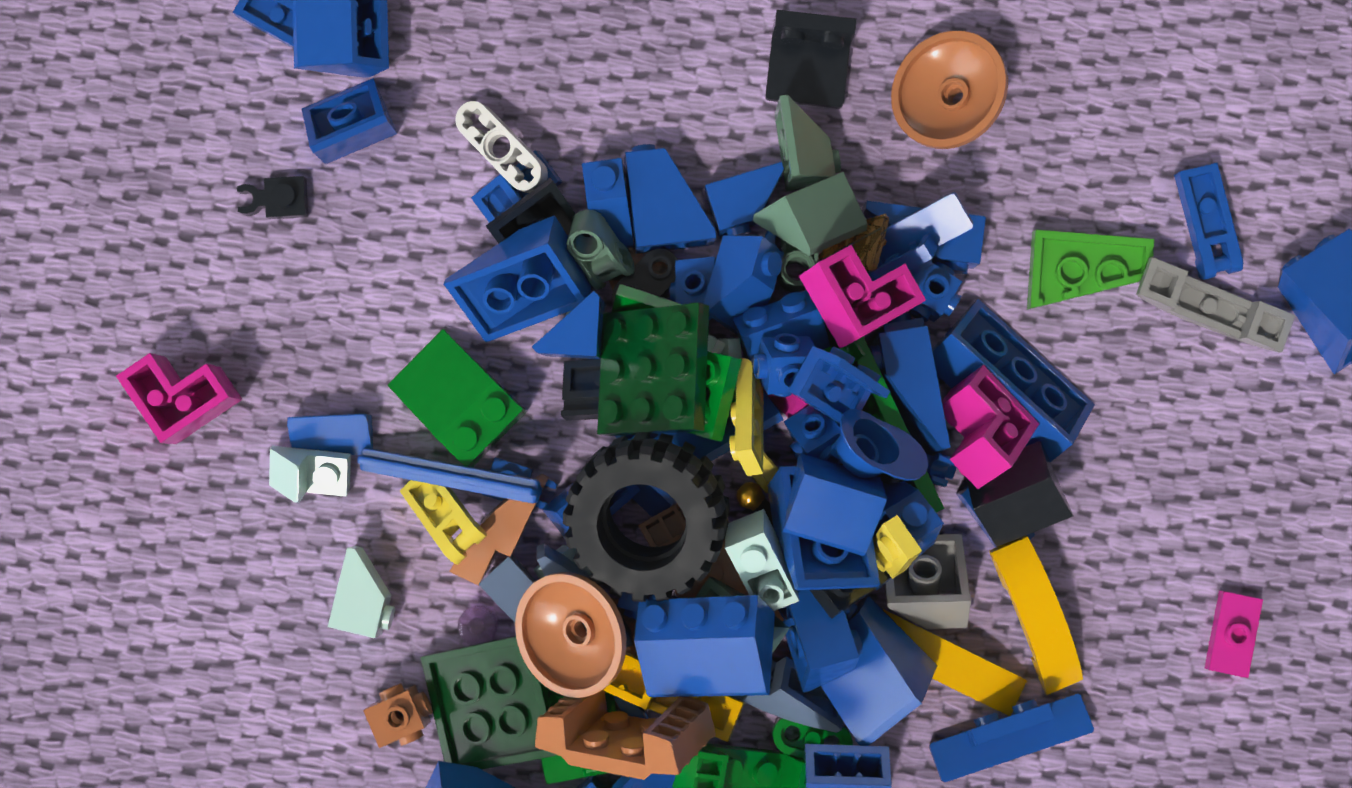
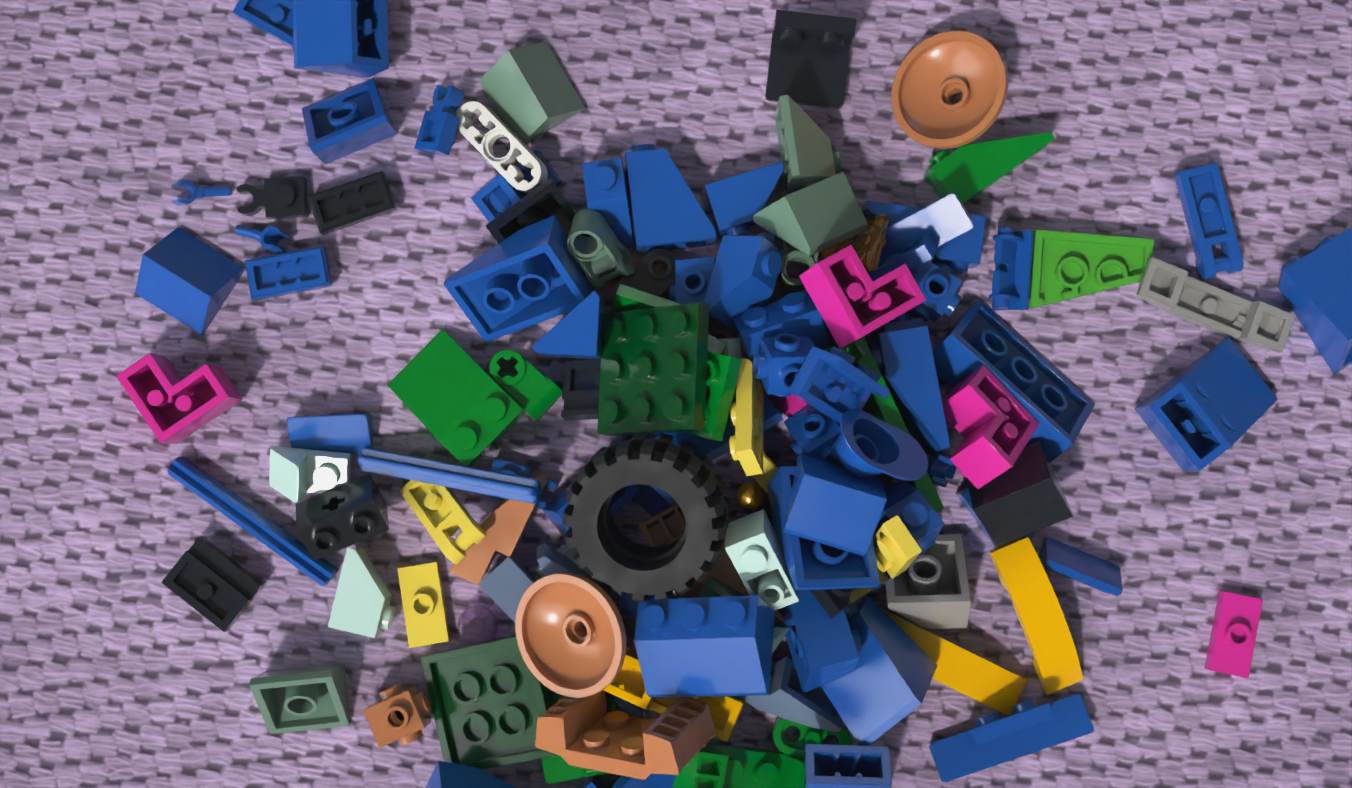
(187, 279): none -> blue slope
(199, 192): none -> blue hand
(212, 583): none -> black plate
(251, 520): none -> blue axle
(268, 238): none -> blue hand
(288, 273): none -> blue plate
(302, 698): none -> sand green slope
(341, 517): none -> black brick
(352, 203): none -> black plate
(423, 604): none -> light yellow plate
(440, 125): none -> blue plate
(530, 386): none -> green piece
(531, 91): none -> sand green slope
(981, 164): none -> green slope
(1012, 269): none -> blue hinge
(1081, 566): none -> blue slope
(1207, 406): none -> blue slope

